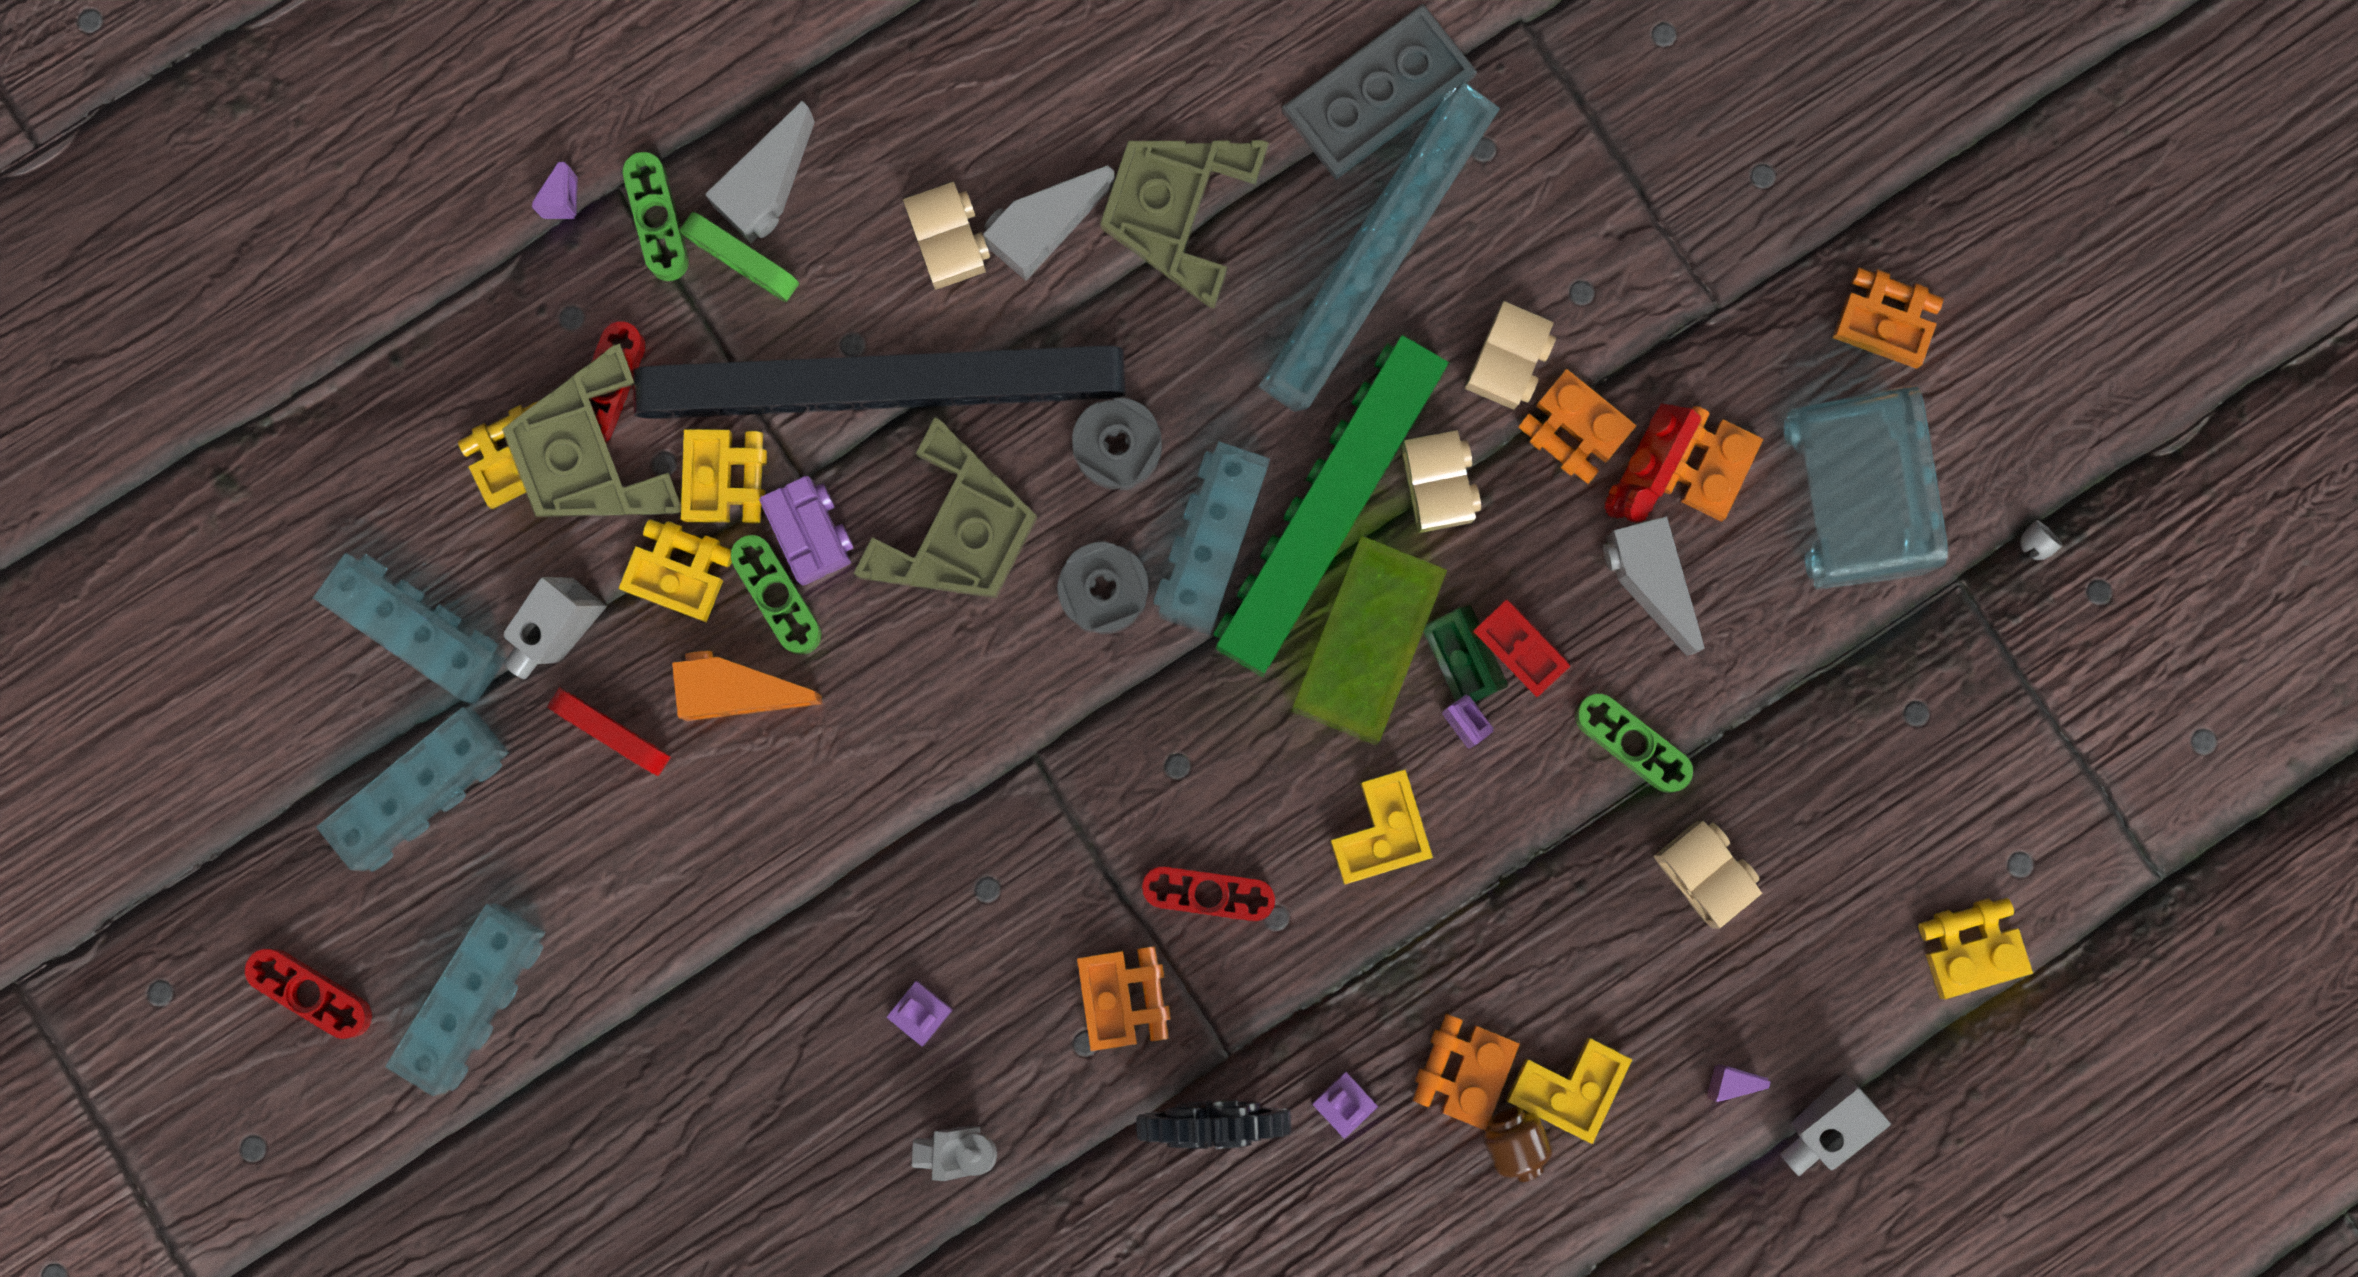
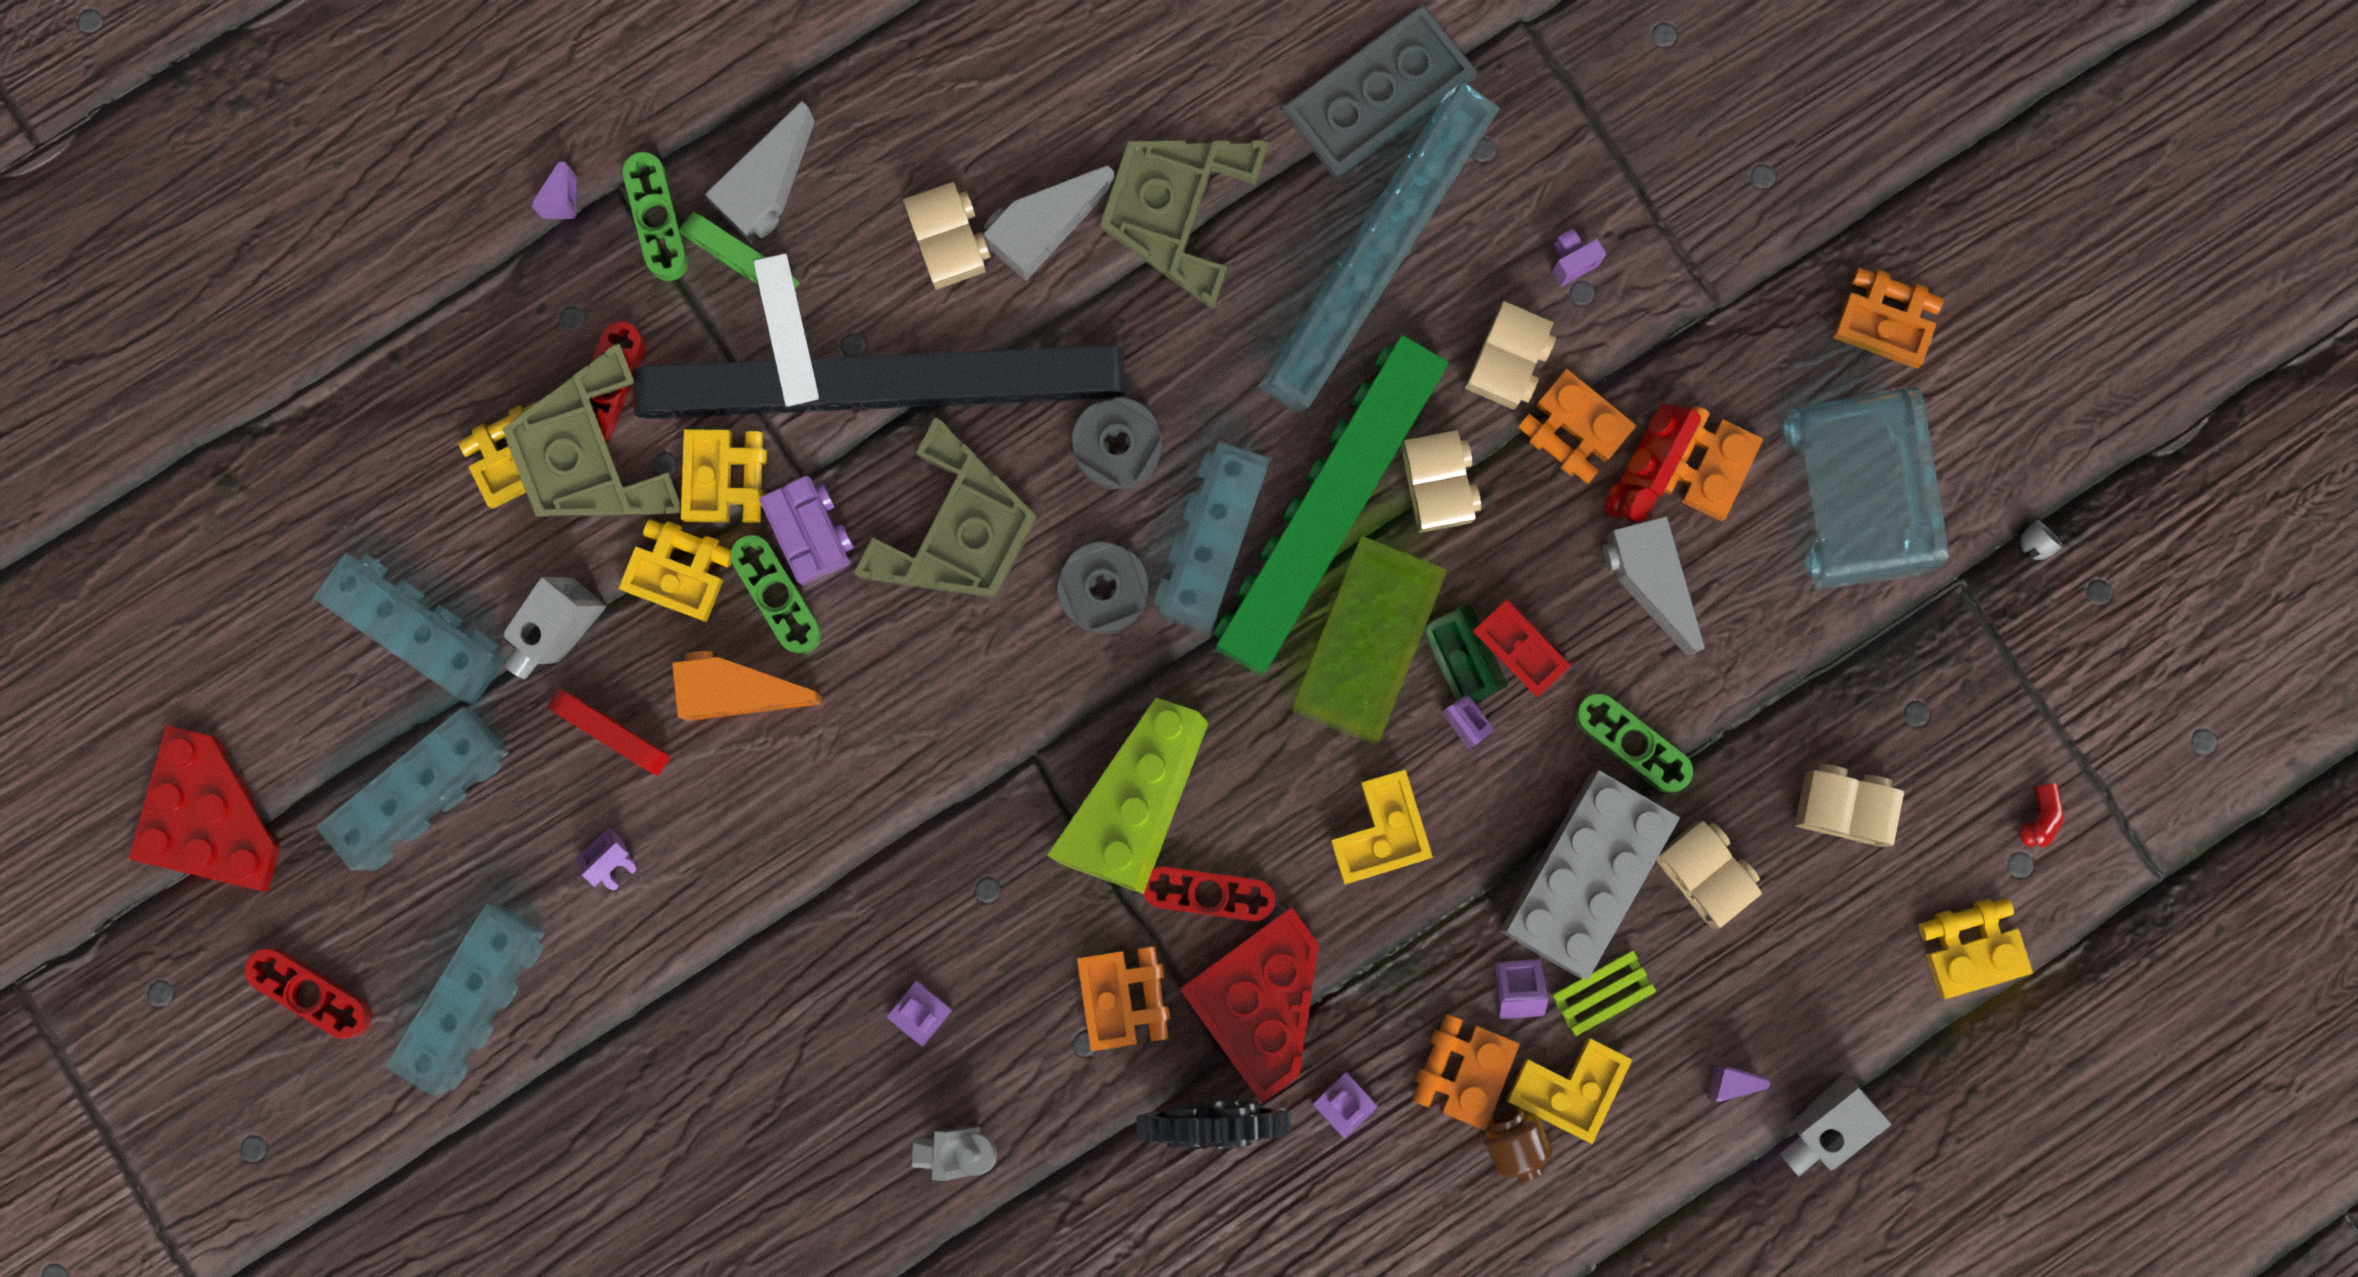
(203, 816): none -> red plate
(602, 857): none -> medium lavender tile
(786, 330): none -> white sticker
(1134, 801): none -> lime wedge
(1261, 1002): none -> red plate
(1521, 989): none -> medium lavender slope
(1575, 257): none -> medium lavender tile
(1589, 874): none -> light grey brick
(1638, 974): none -> lime tile
(1849, 807): none -> tan brick
(2048, 820): none -> red arm

